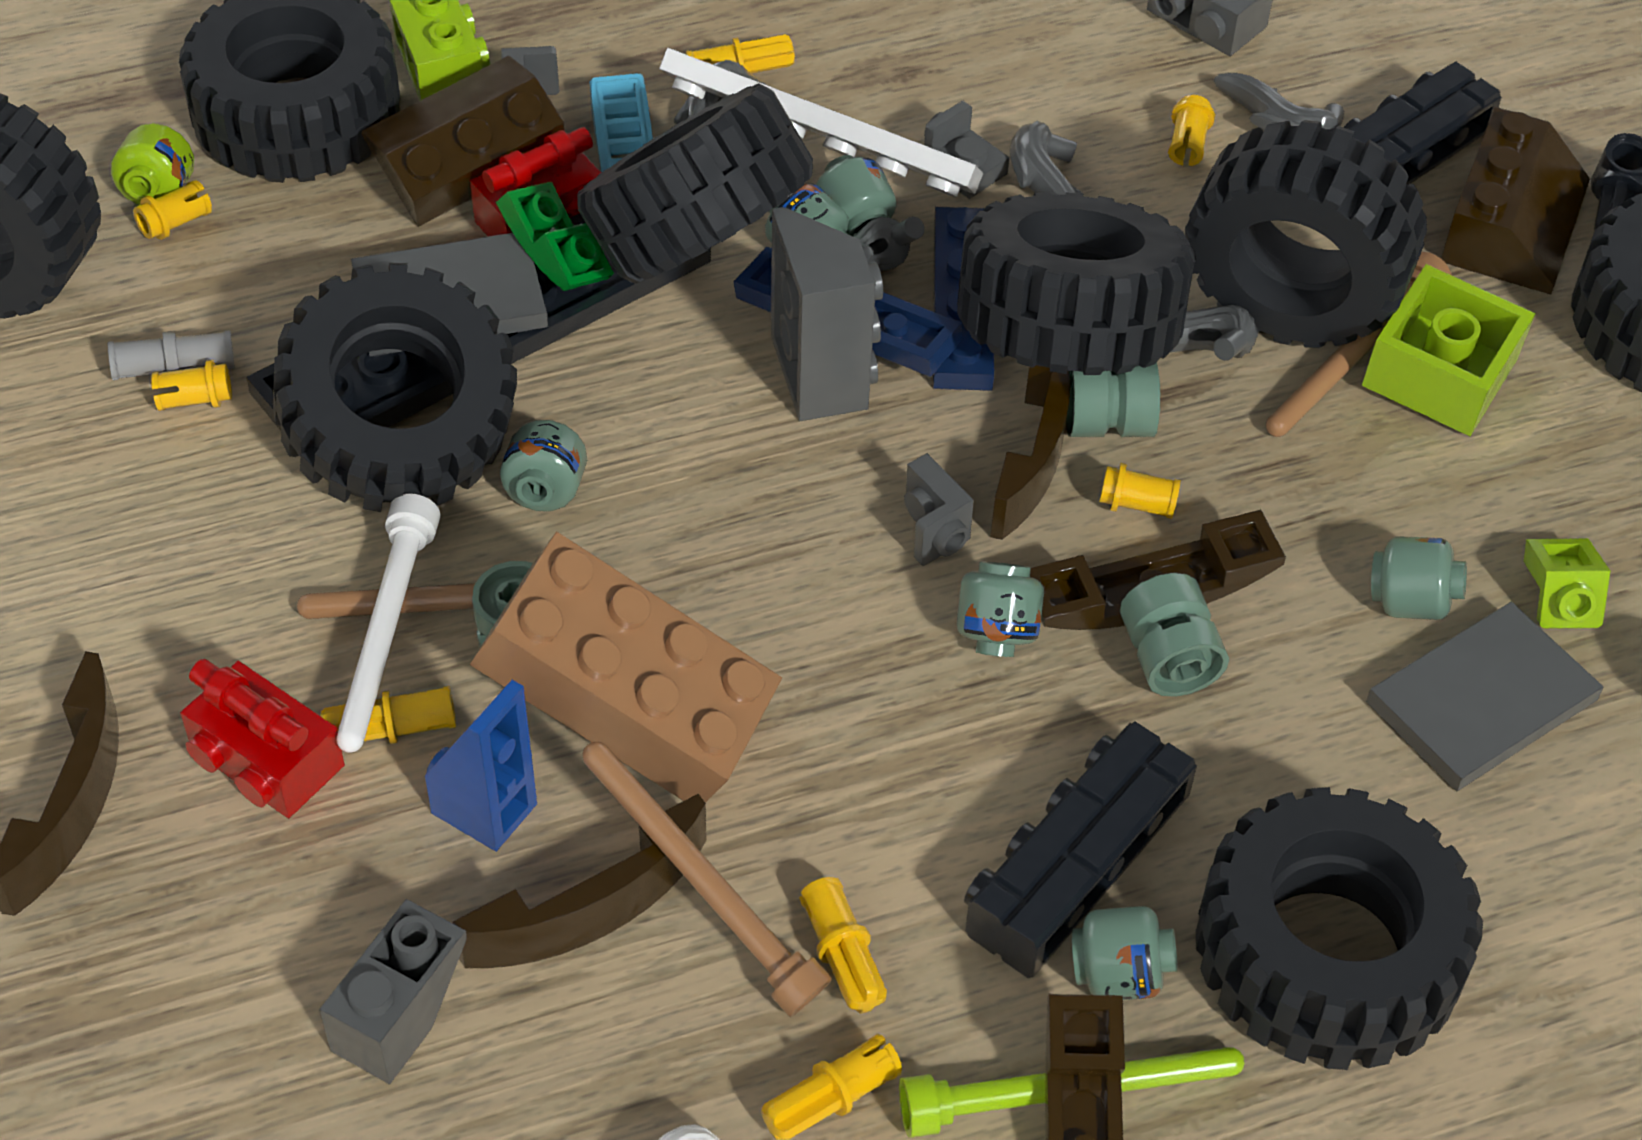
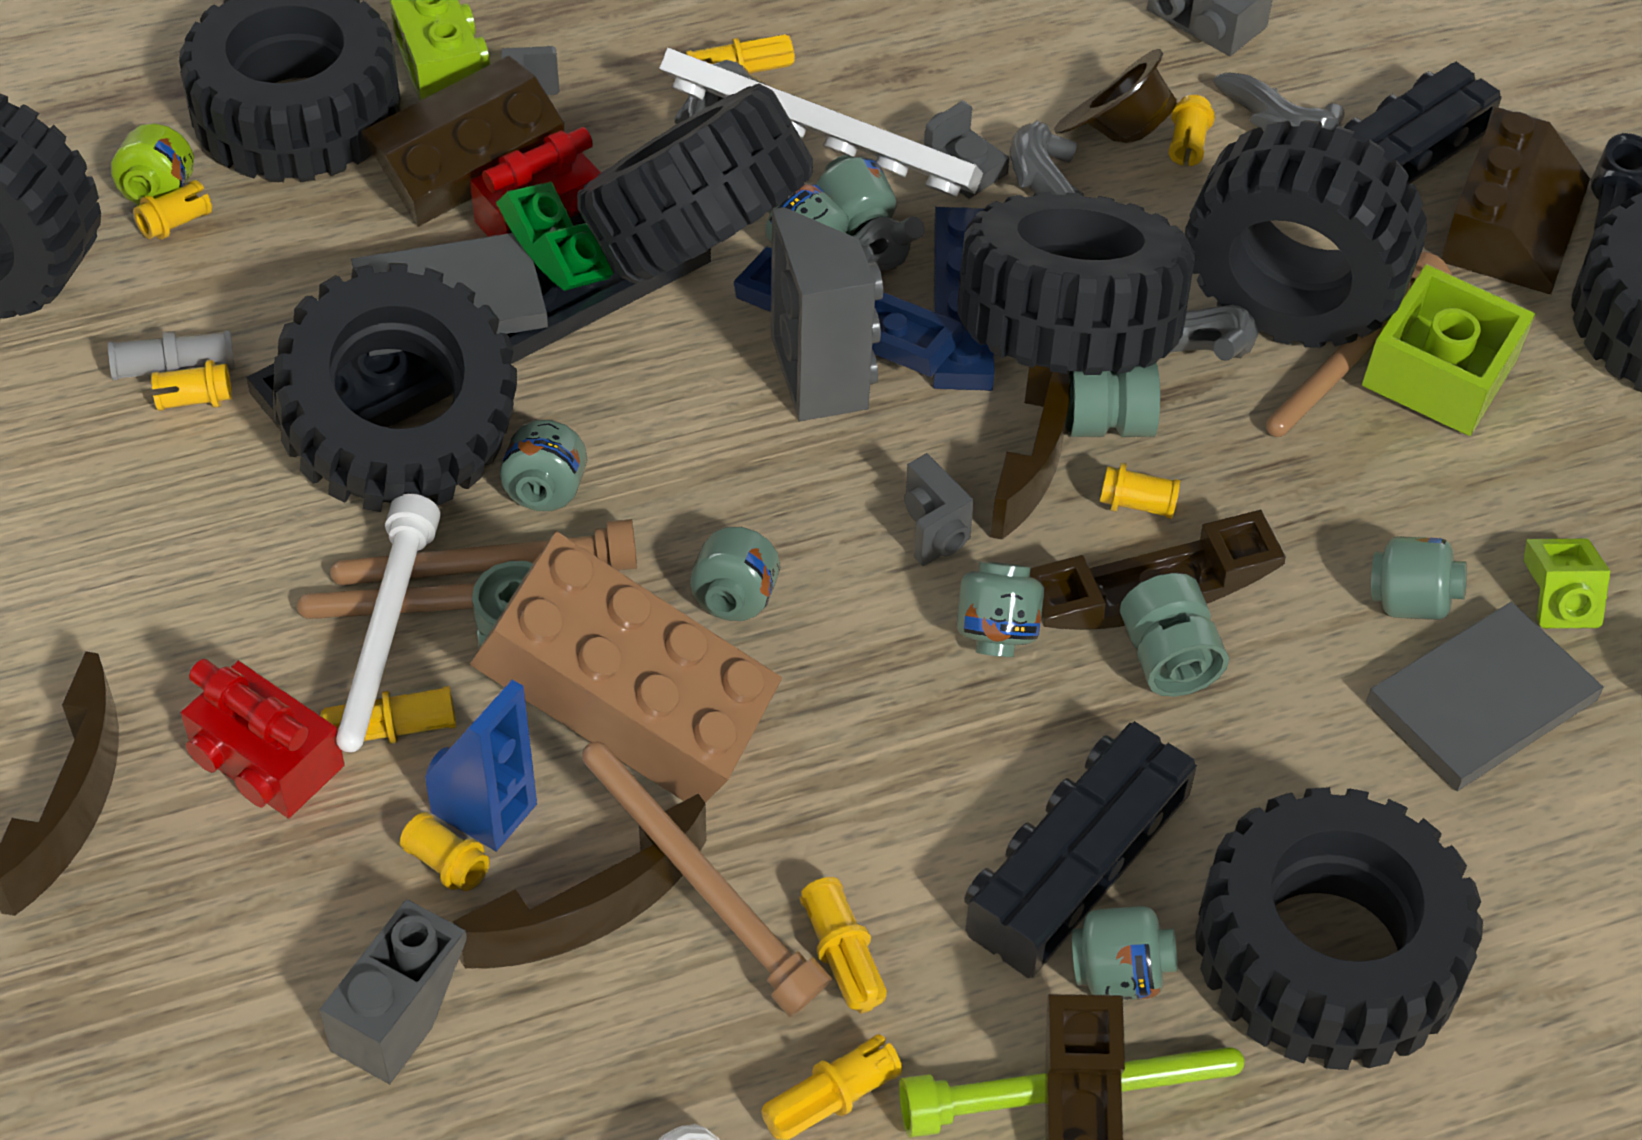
(456, 860): none -> yellow pin
(611, 545): none -> medium nougat piece
(619, 116): medium azure slope -> none
(736, 569): none -> sand green head
(1128, 106): none -> dark brown piece

